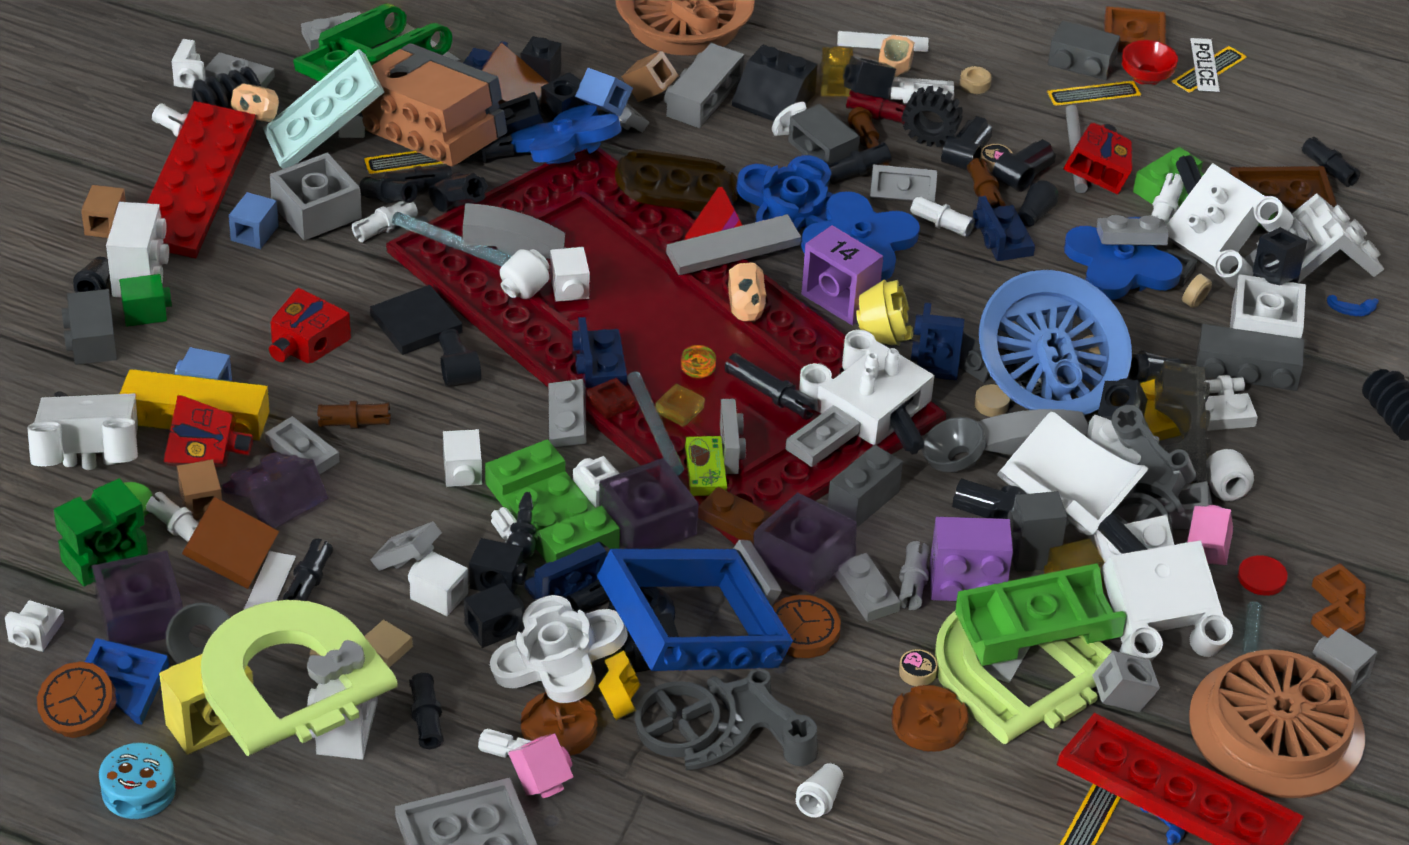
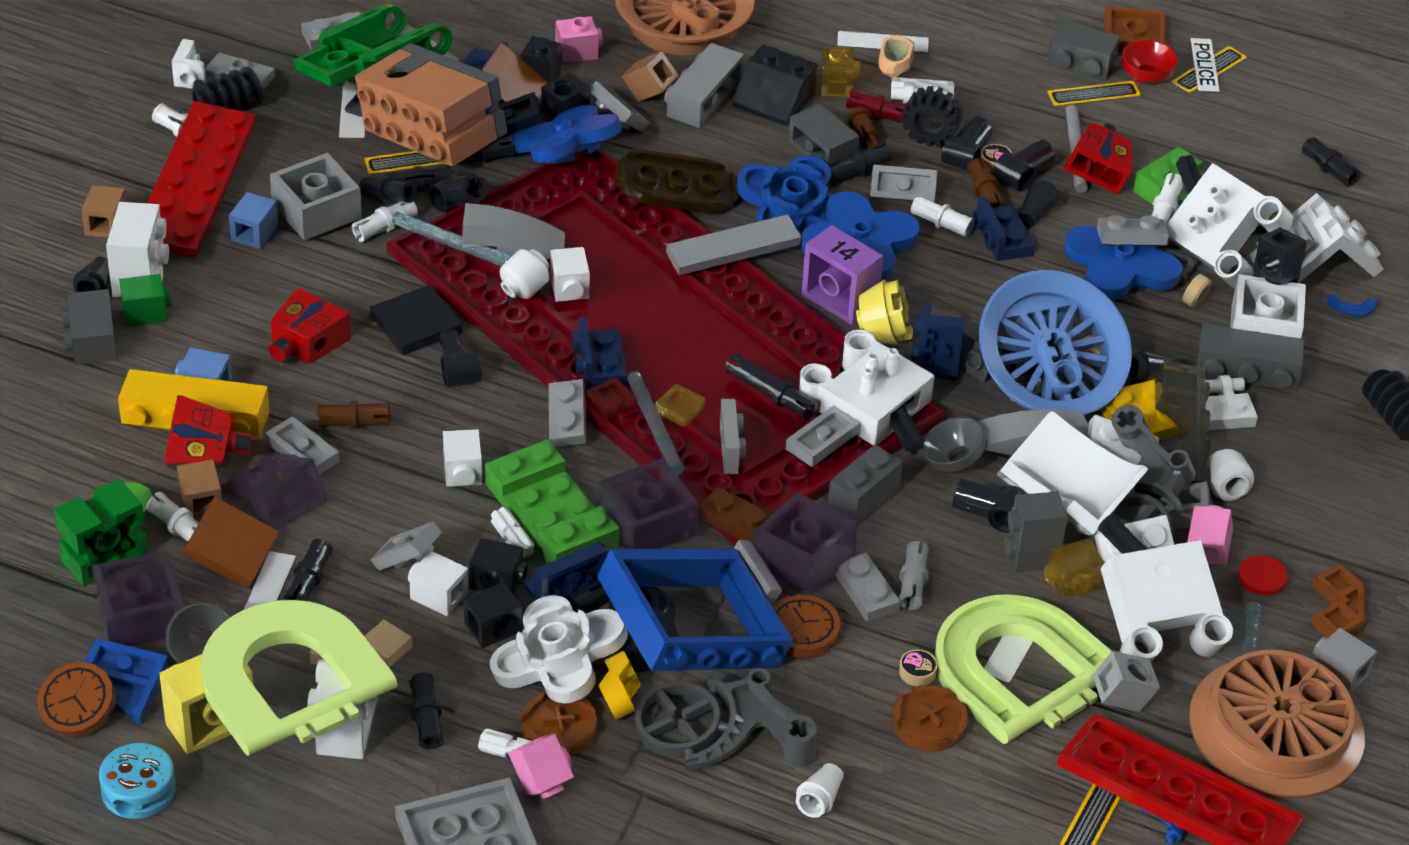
(33, 625): white bracket -> none
(84, 426): white piece -> none
(256, 101): light nougat rock -> none
(323, 110): light aqua tile -> none
(336, 662): light grey piece -> none
(522, 530): black bar -> none
(578, 39): none -> bright pink brick
(588, 475): white window -> none
(604, 91): medium blue brick -> none
(698, 361): clear yellow tile -> none
(705, 464): lime tile -> none
(715, 216): red tile -> none
(747, 291): light nougat rock -> none
(782, 121): white tile -> none
(869, 77): black brick -> none
(968, 555): medium lavender brick -> none
(975, 80): tan tile -> none
(991, 400): tan tile -> none
(1037, 612): bright green piece -> none
(1119, 394): black brick -> none
(1288, 184): reddish brown wing -> none

